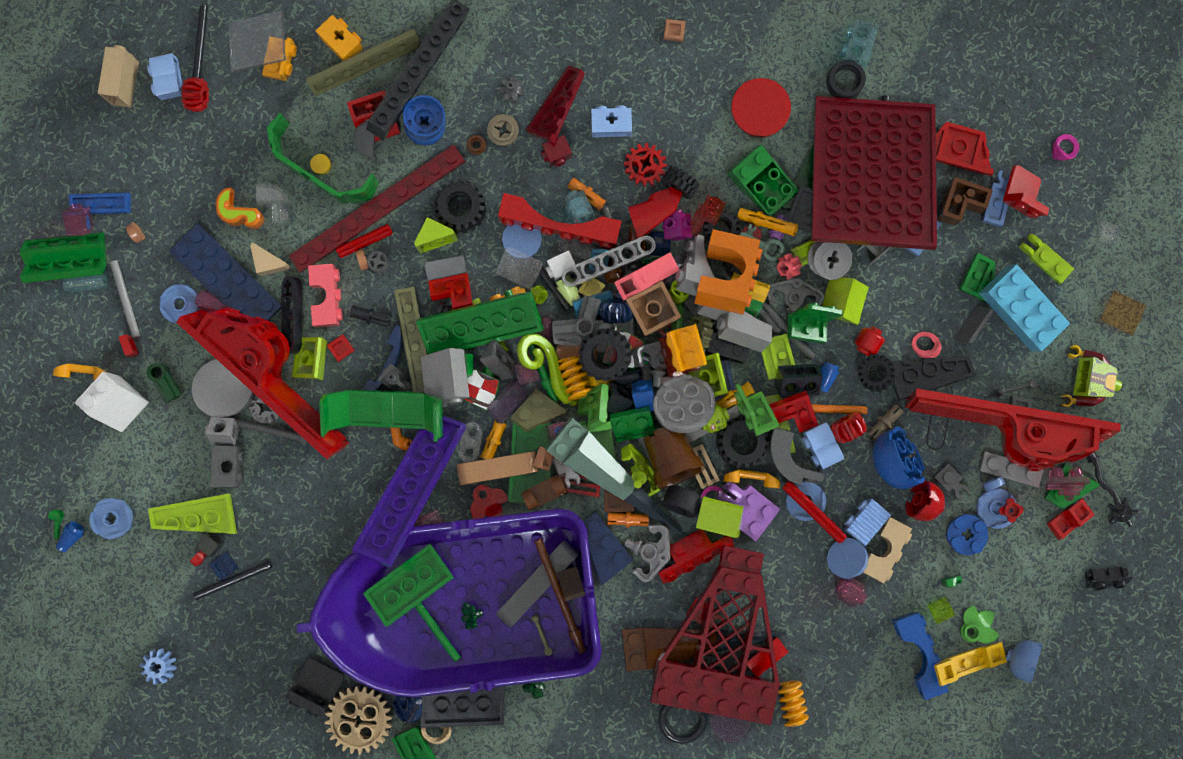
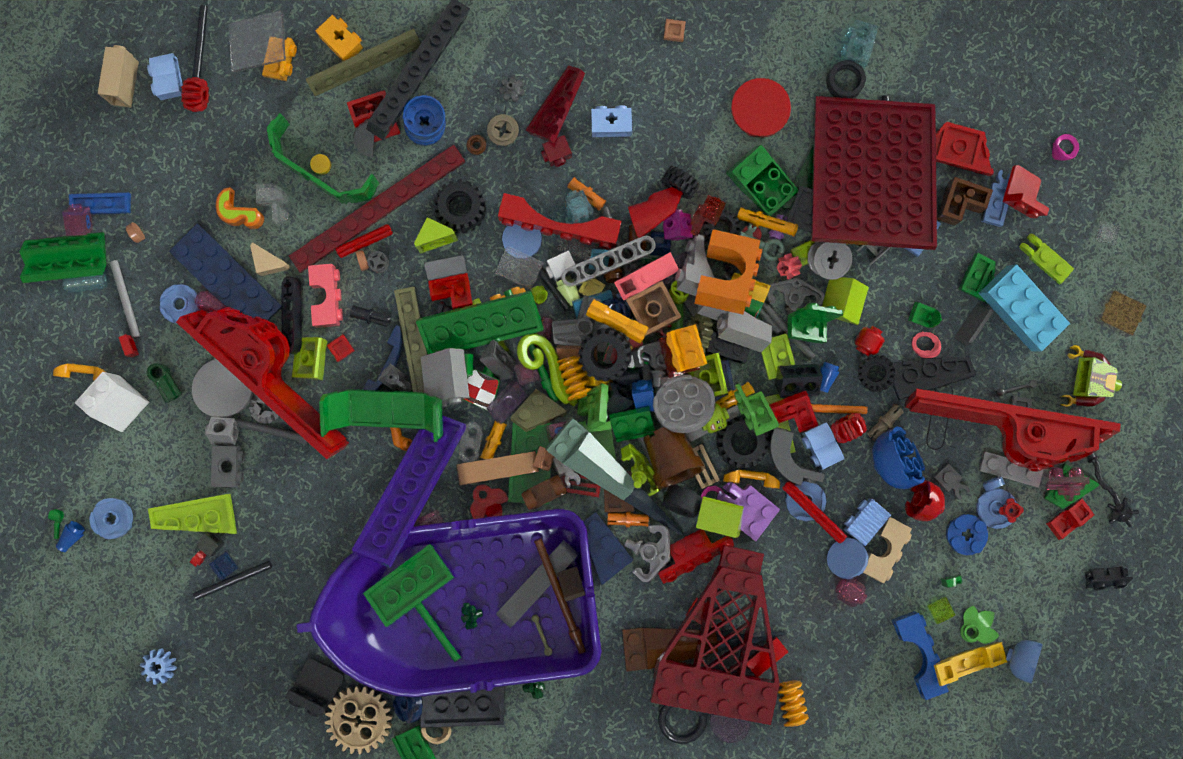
(617, 321): none -> light orange axle
(652, 168): red gear -> none
(925, 315): none -> green plate

